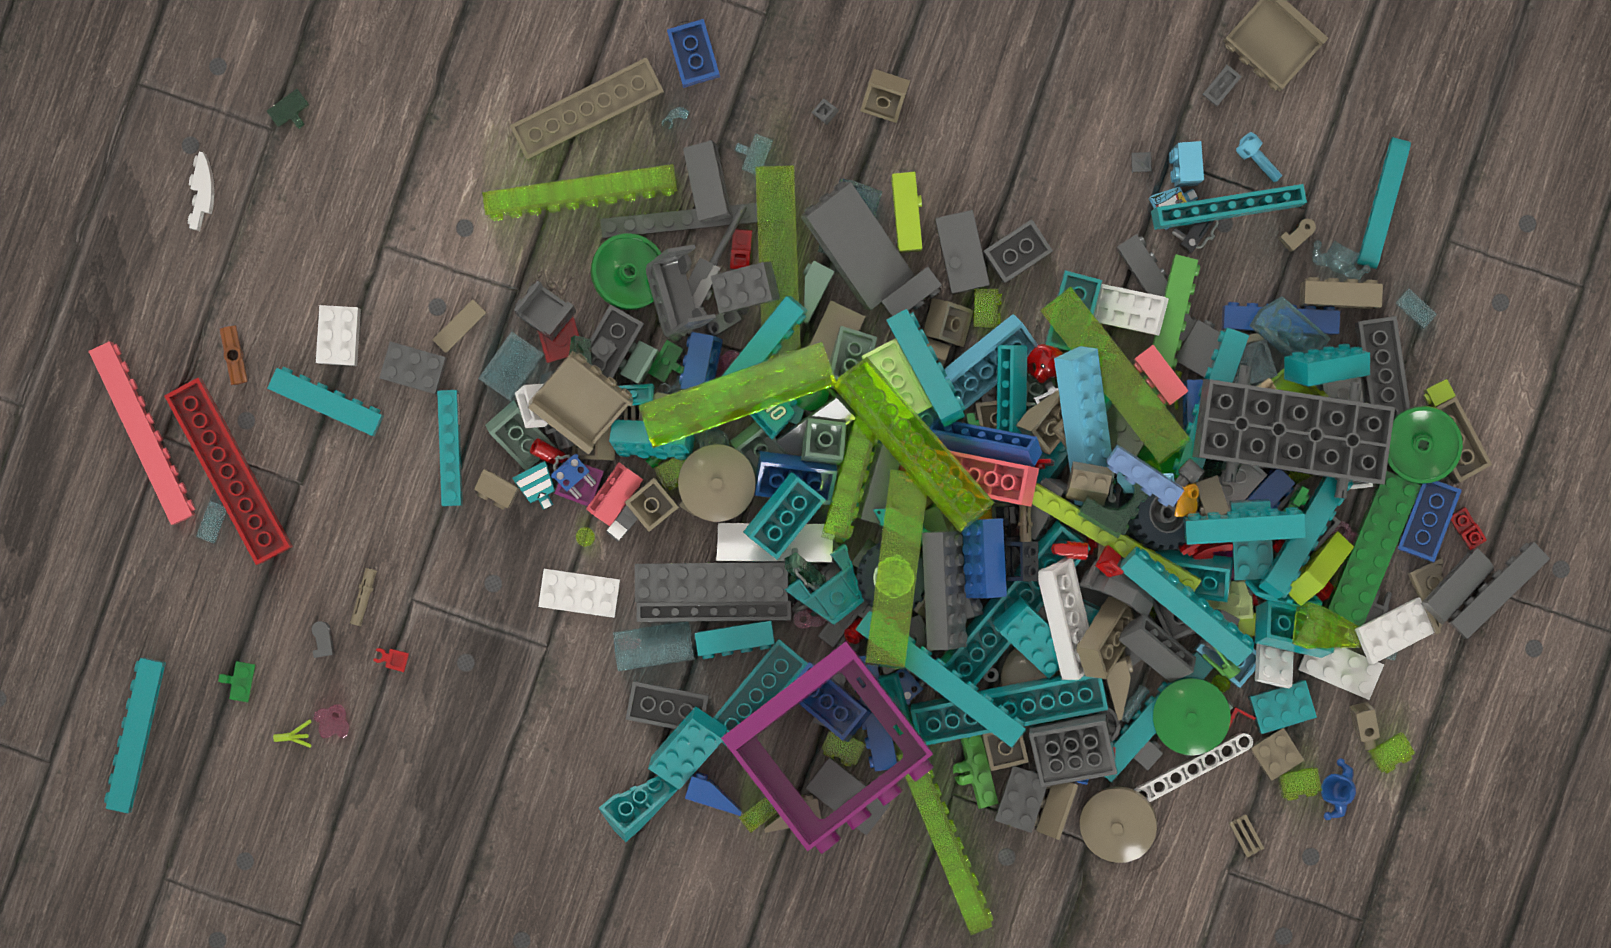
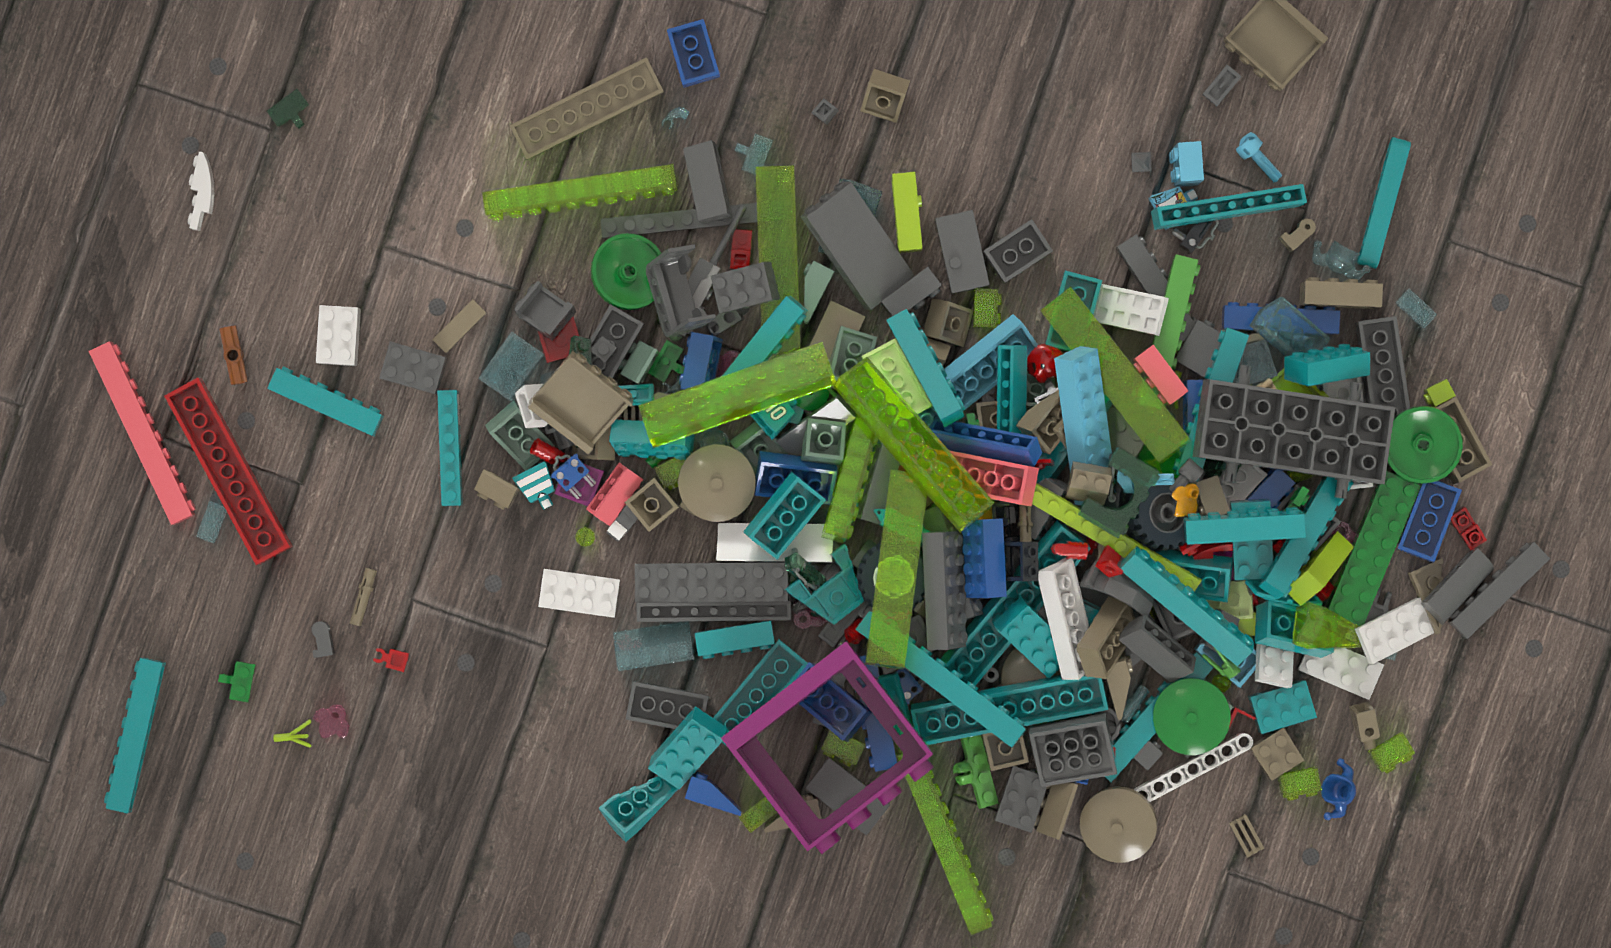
(1144, 475): medium blue brick -> none

